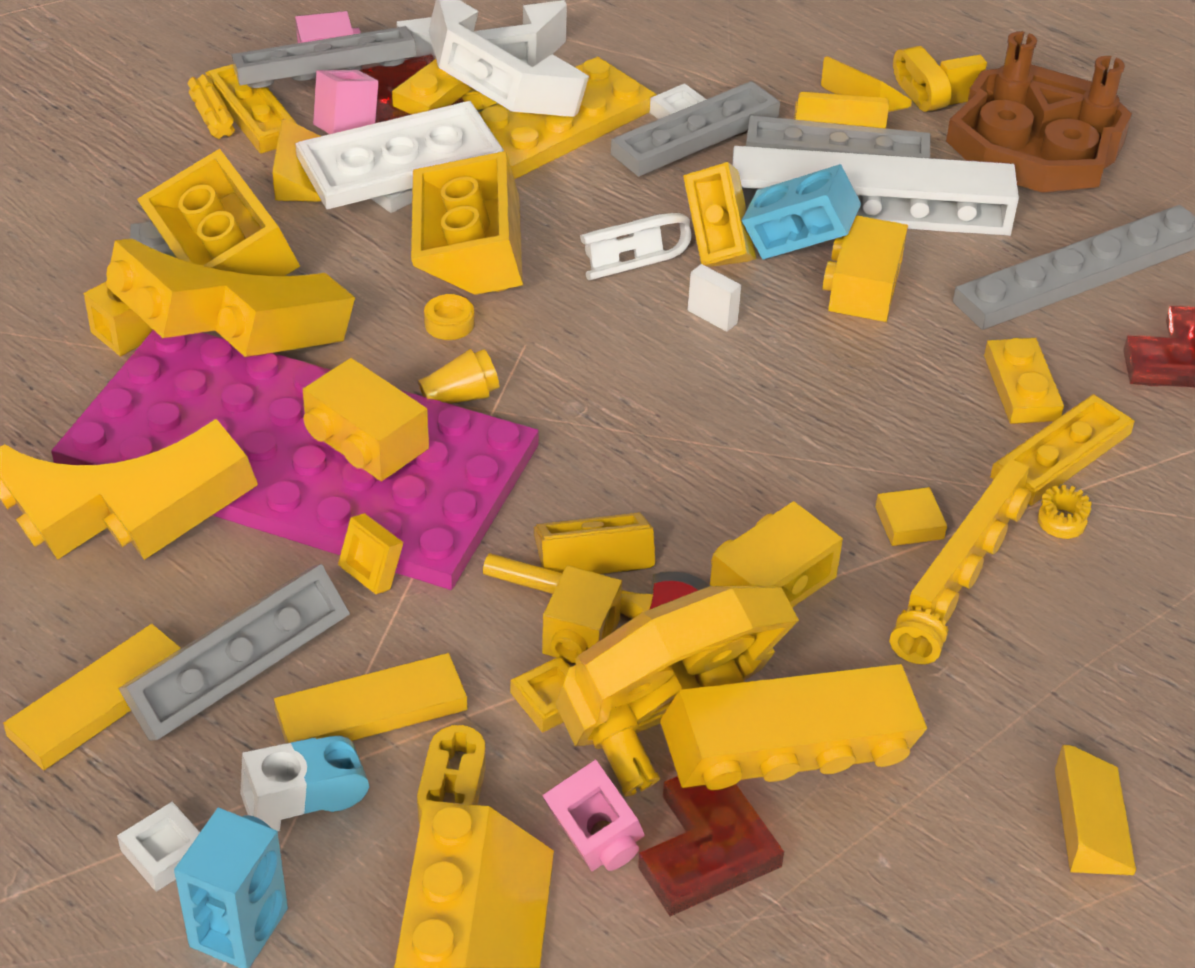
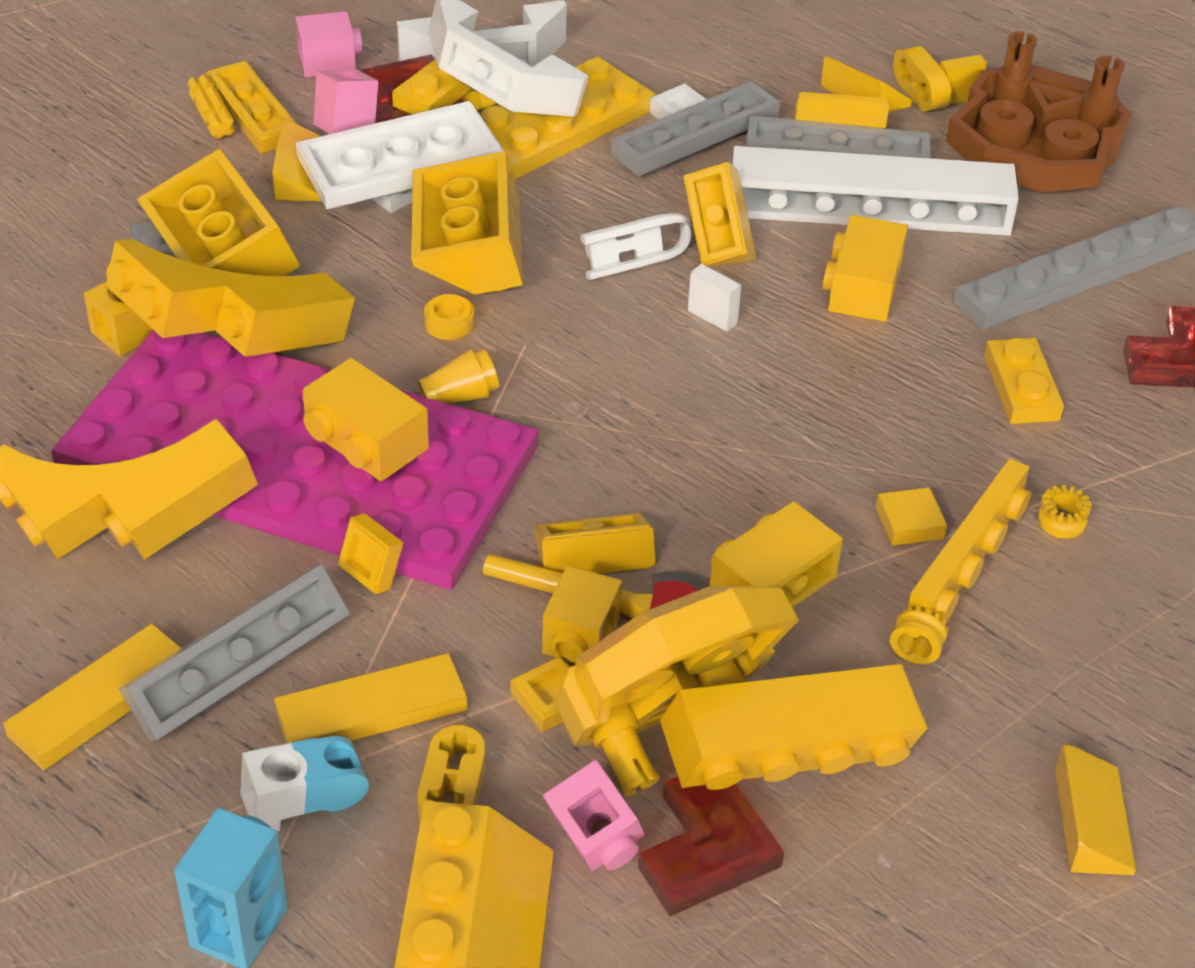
(158, 844): white tile -> none
(302, 60): light grey plate -> none
(801, 212): medium azure brick -> none
(1068, 445): yellow tile -> none

